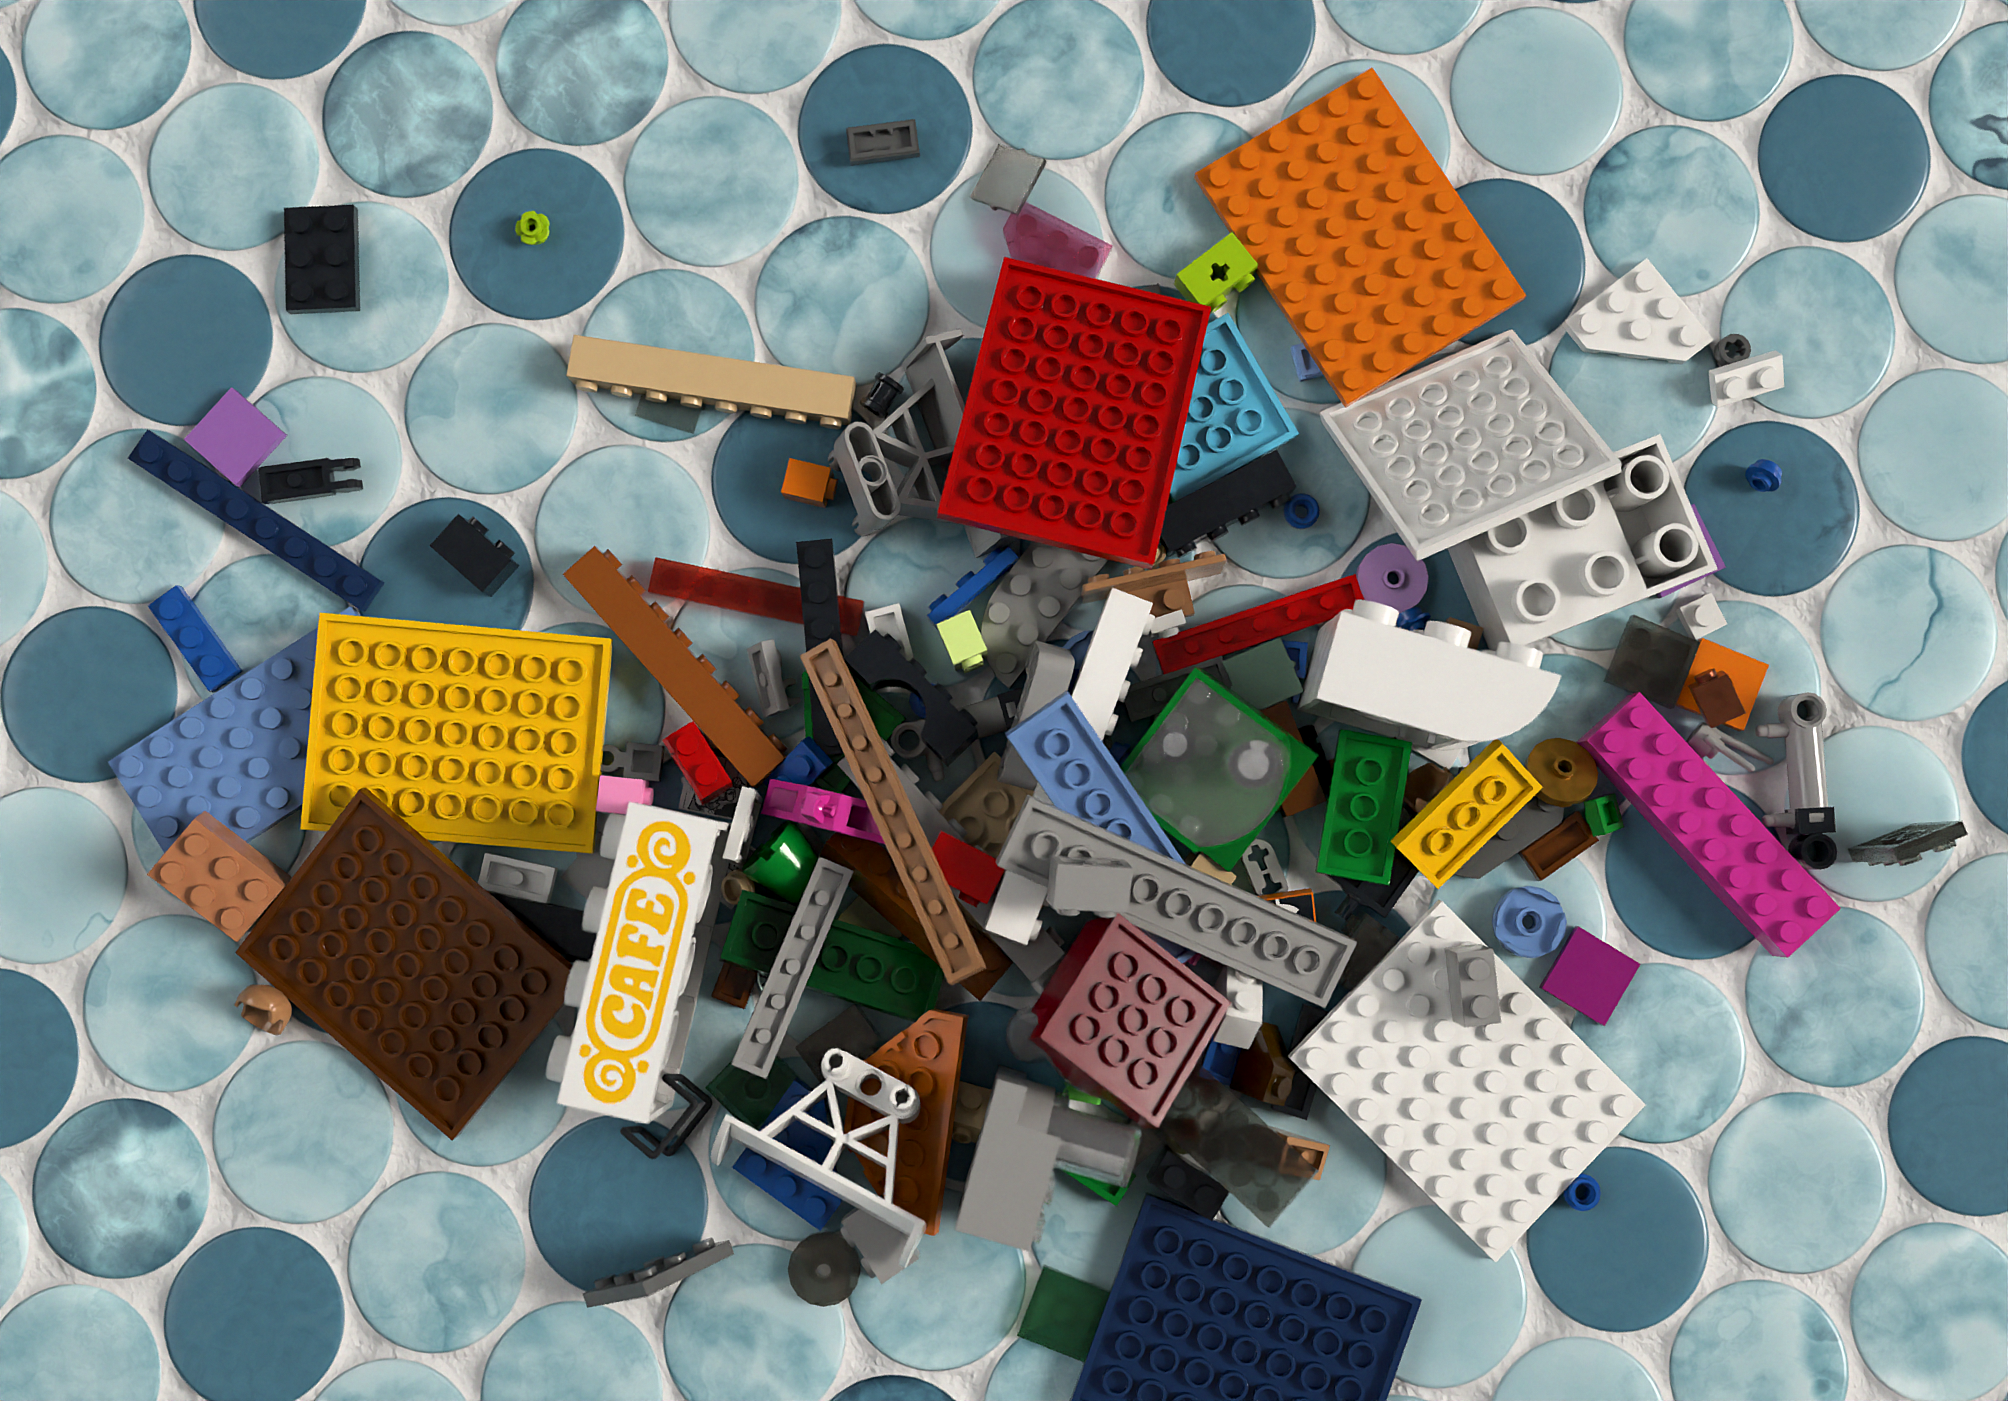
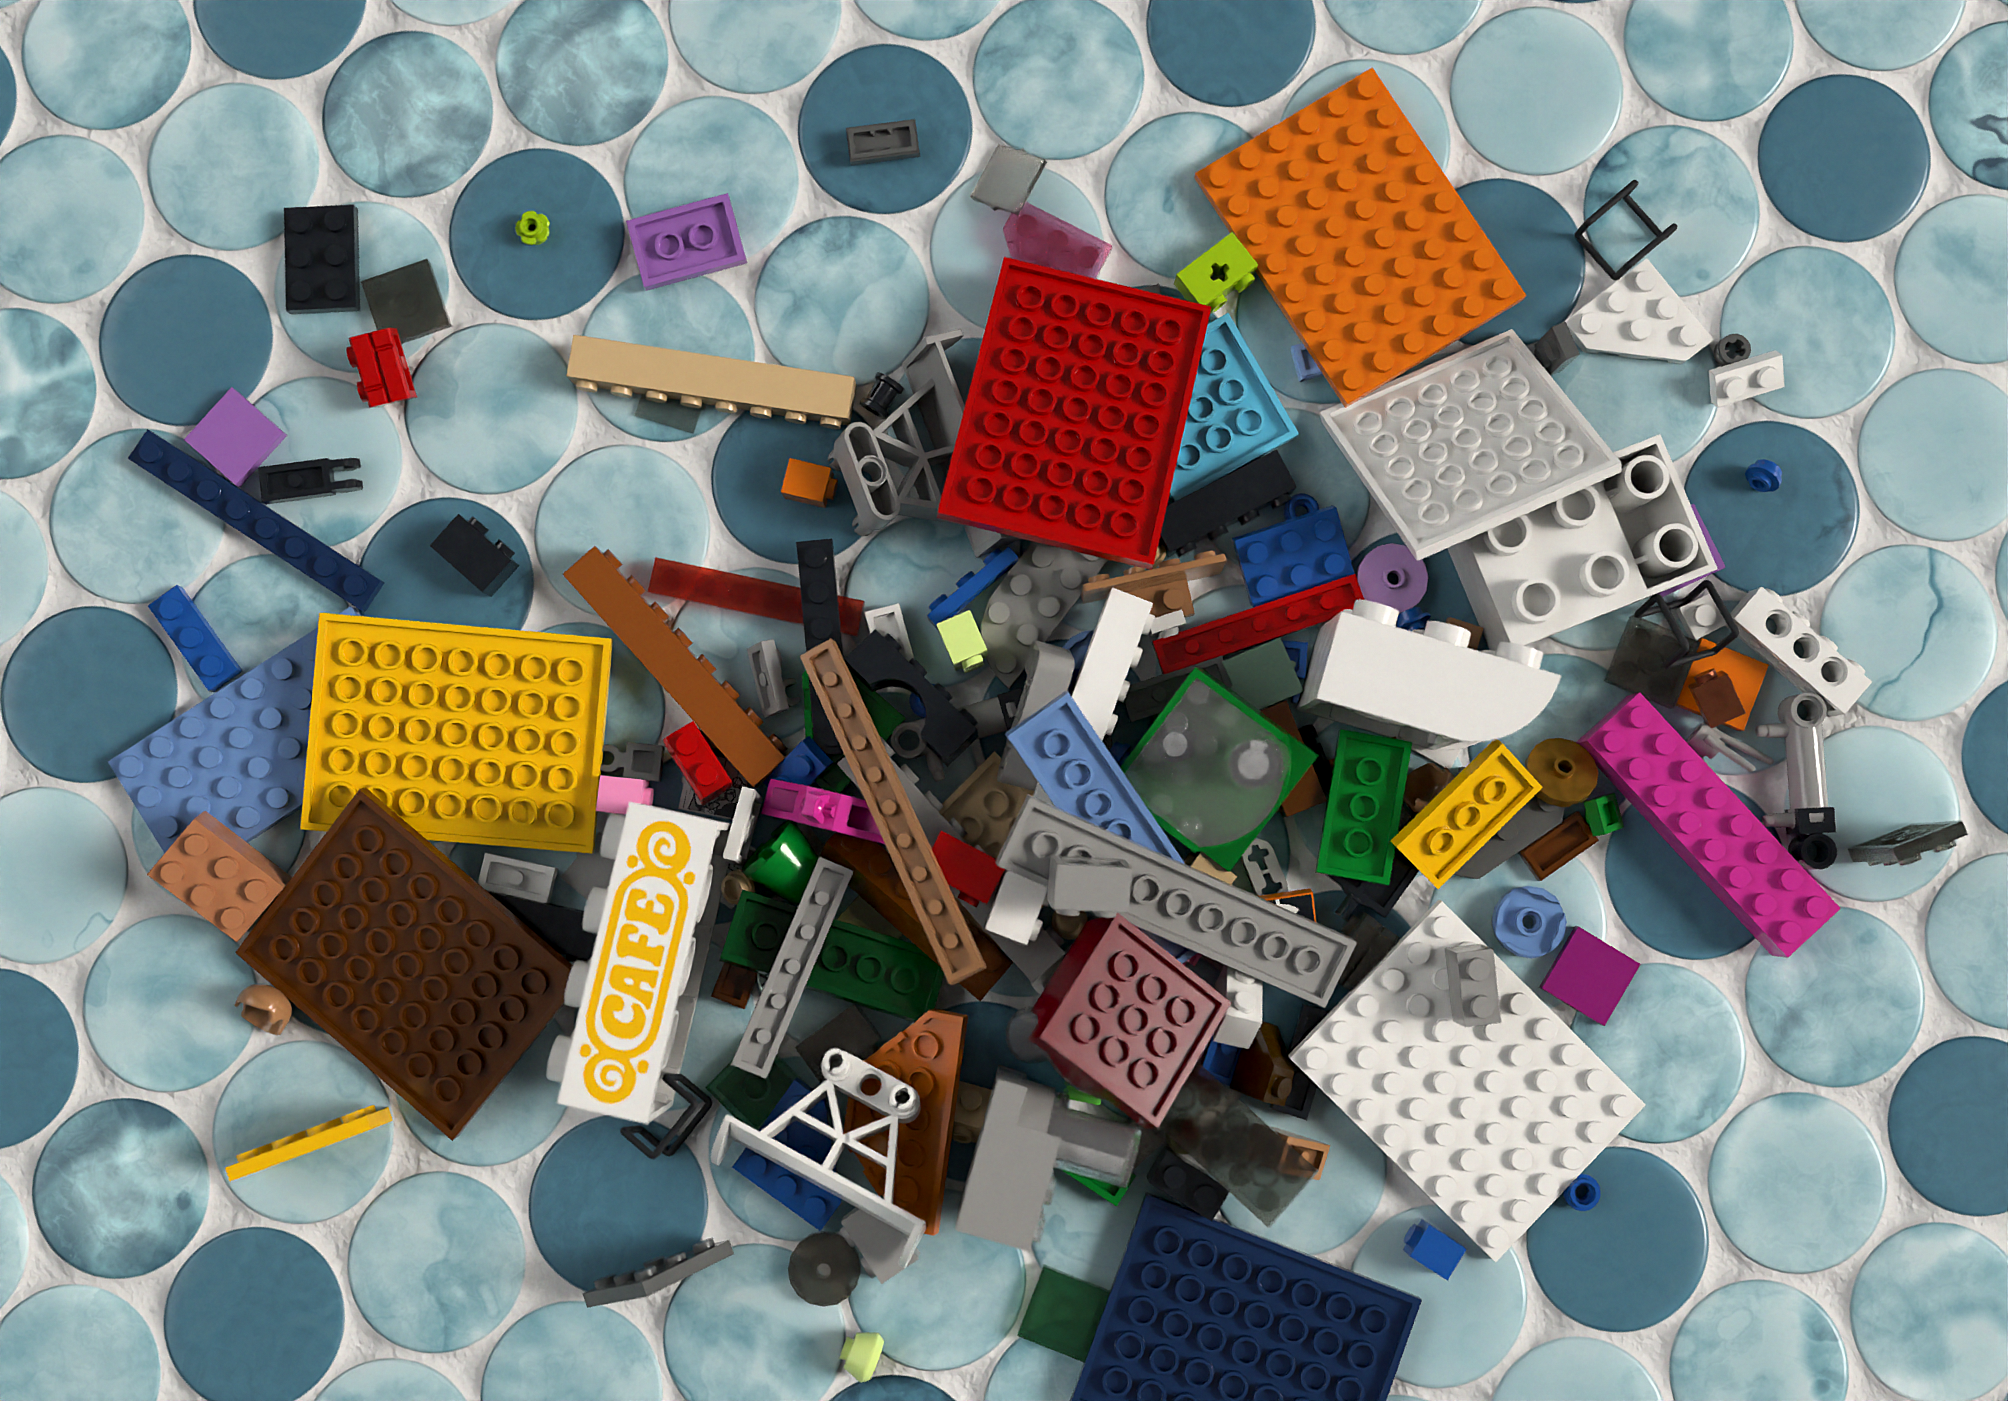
(301, 1143): none -> yellow plate
(381, 368): none -> red brick
(407, 301): none -> clear smoke tile
(686, 242): none -> medium lavender plate
(862, 1354): none -> yellowish green cone
(1068, 926): none -> tan plate
(1293, 556): none -> blue plate
(1433, 1248): none -> blue brick
(1556, 349): none -> dark grey plate
(1660, 236): none -> black piece
(1677, 659): none -> black piece
(1847, 676): none -> white brick

